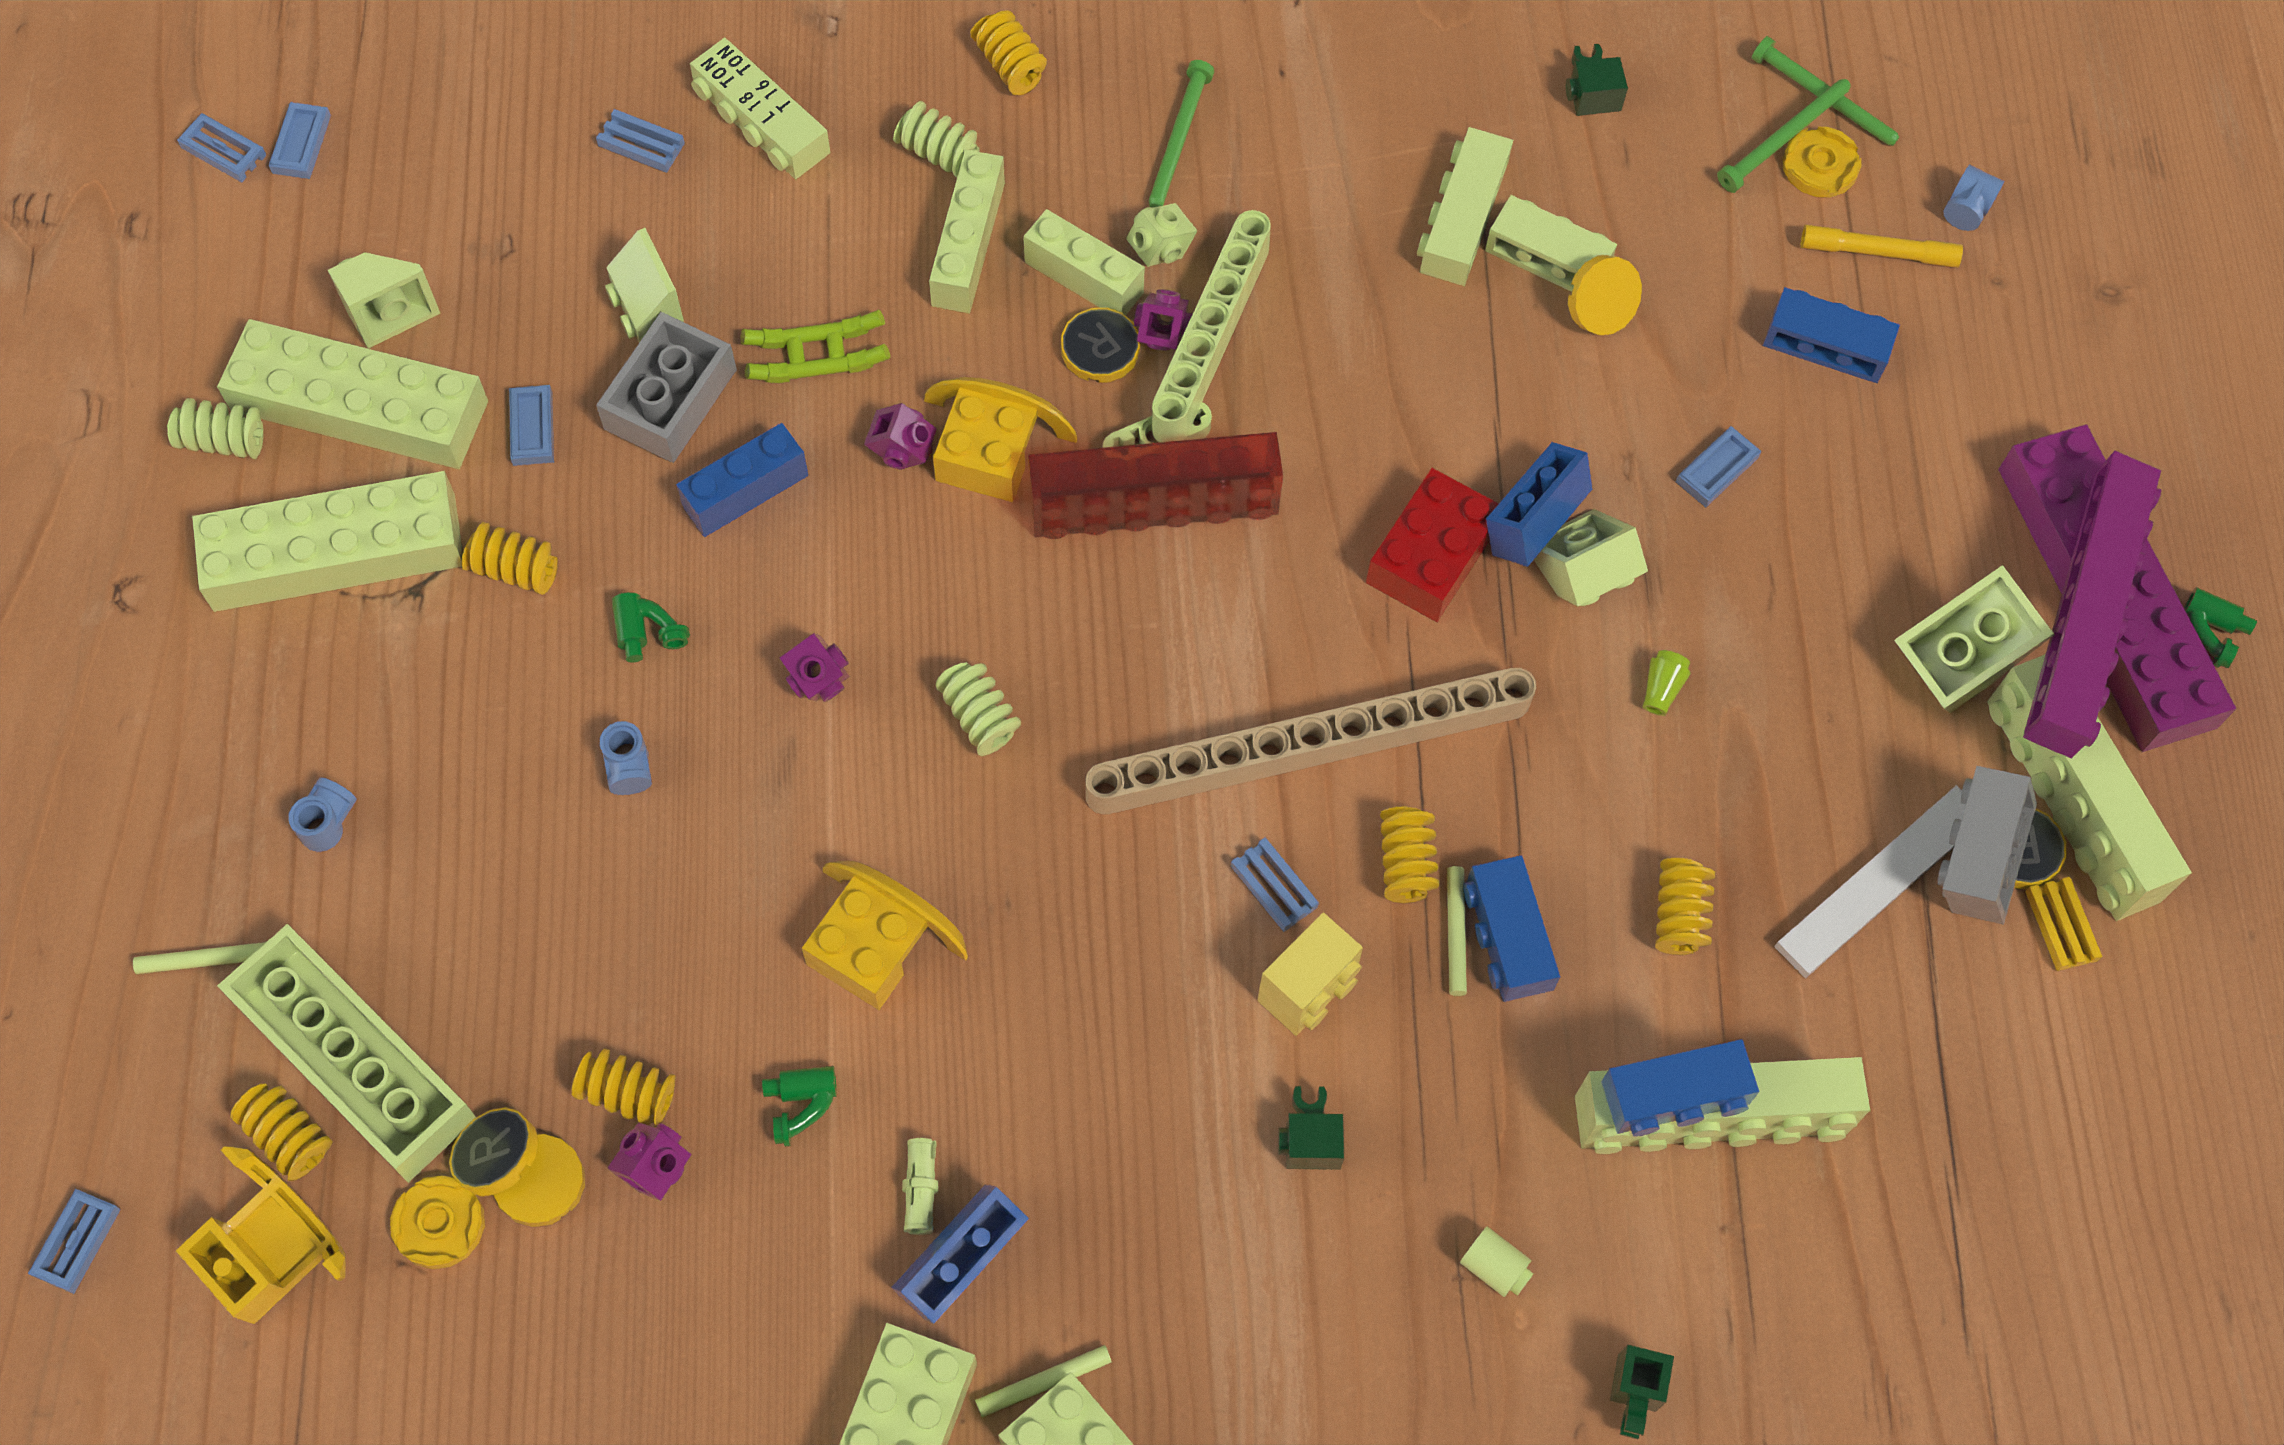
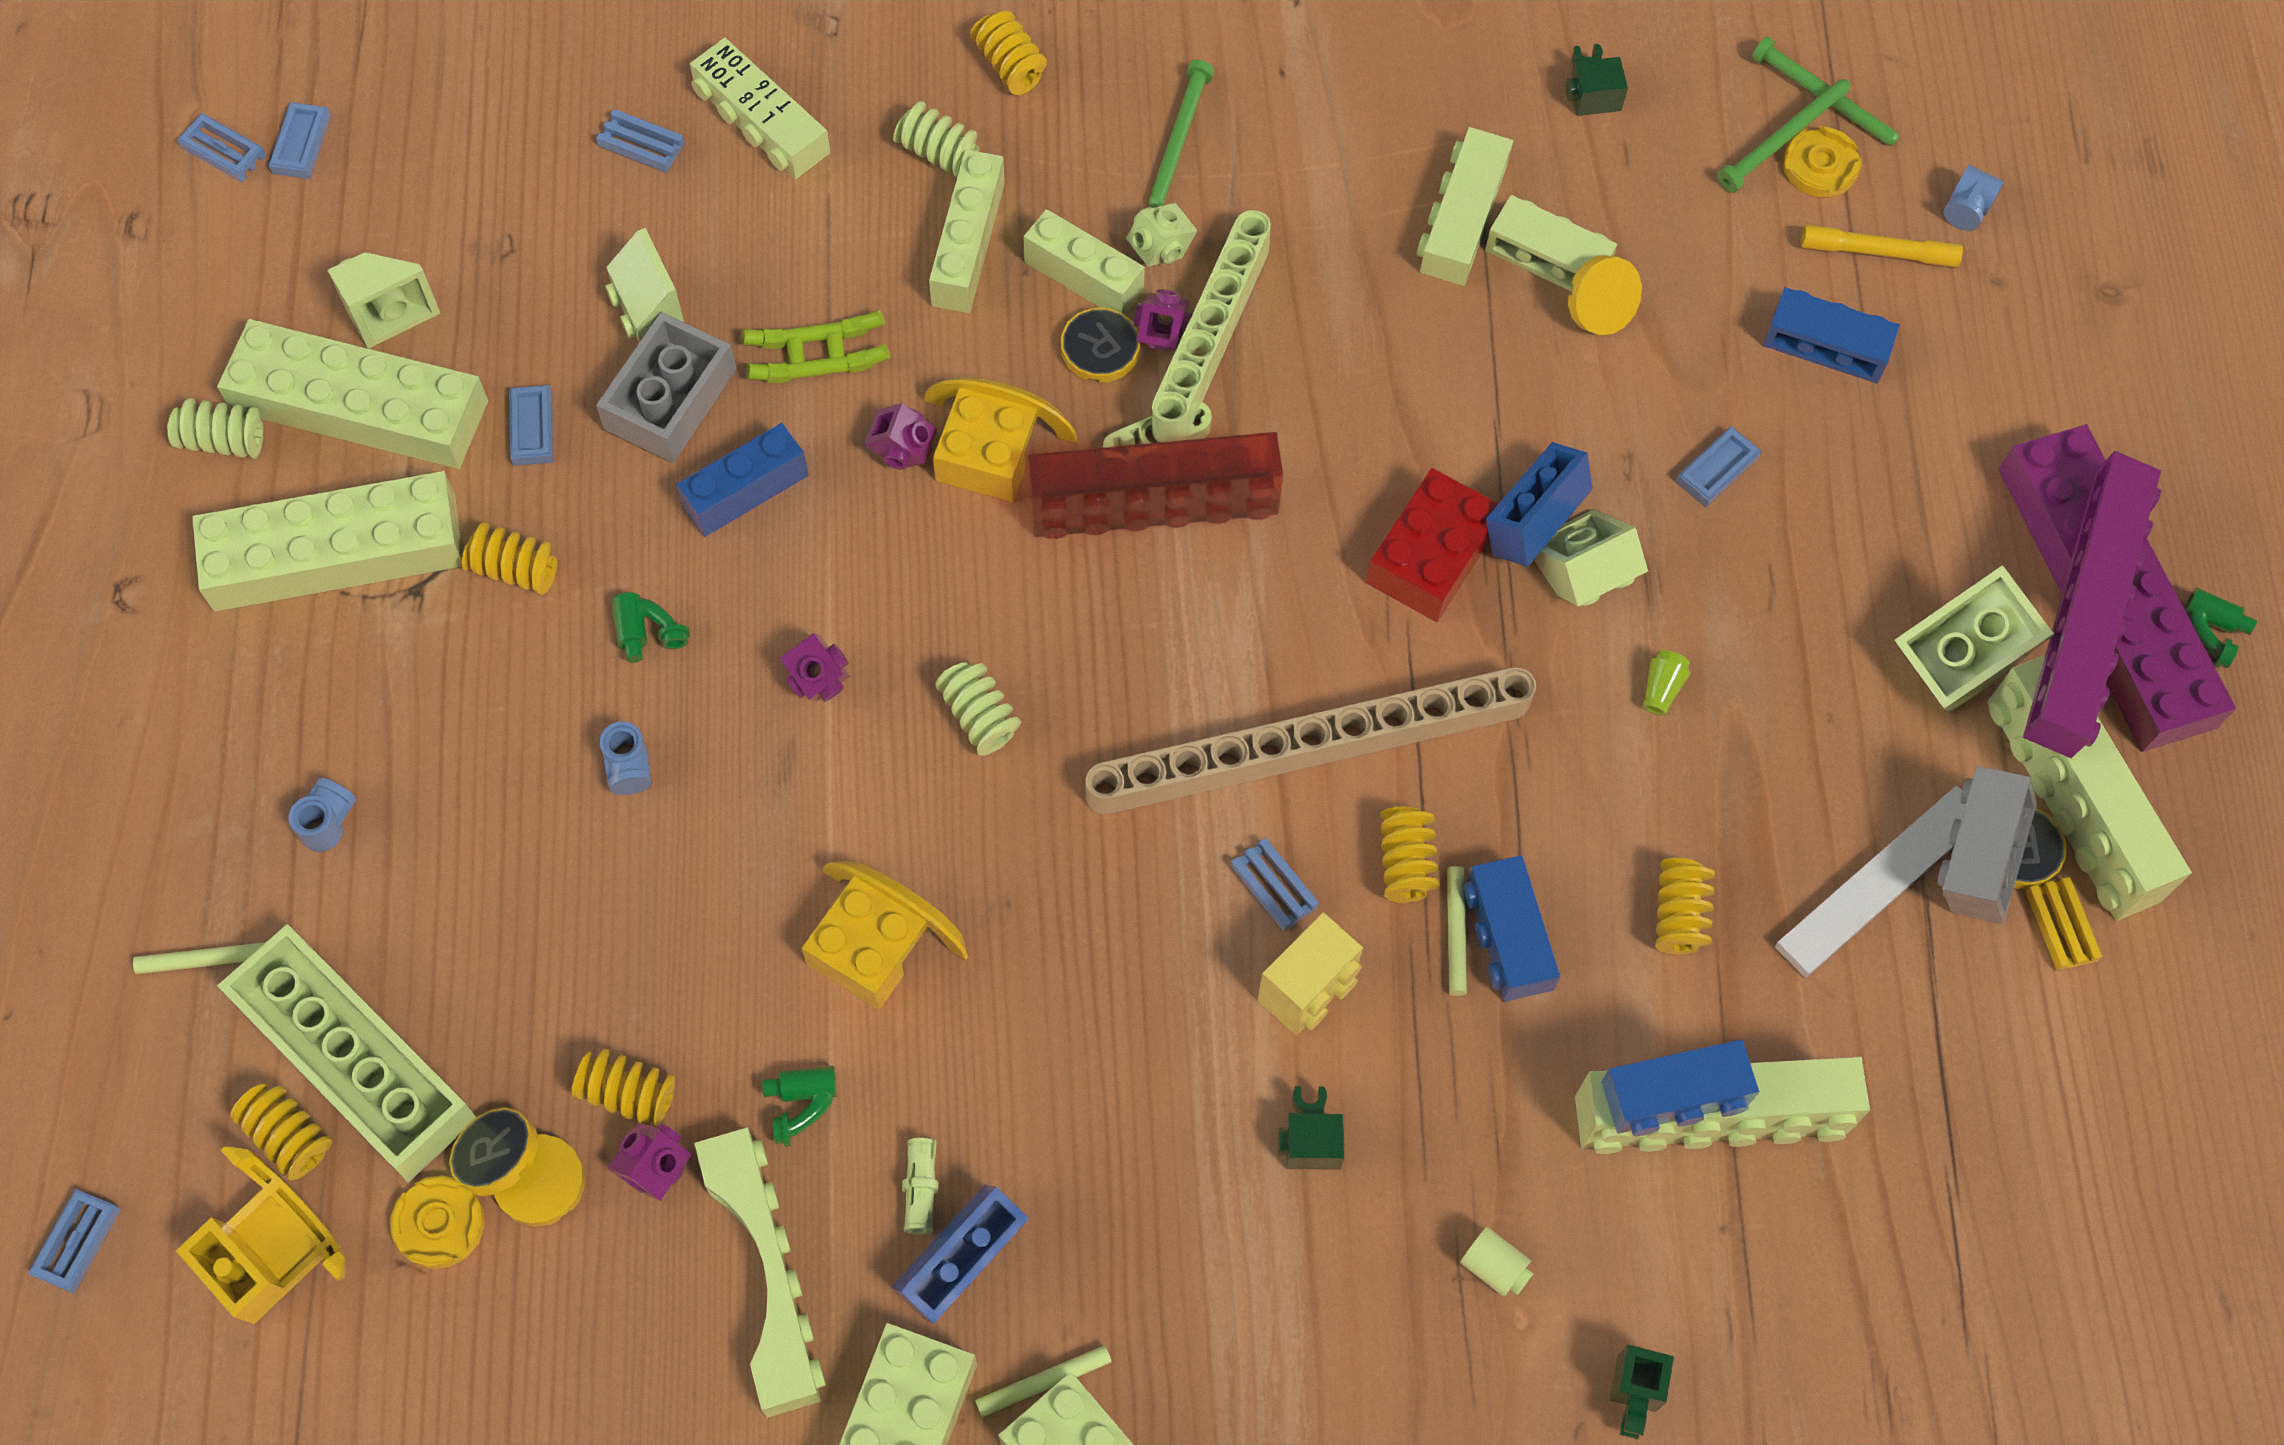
(781, 1363): none -> yellowish green arch

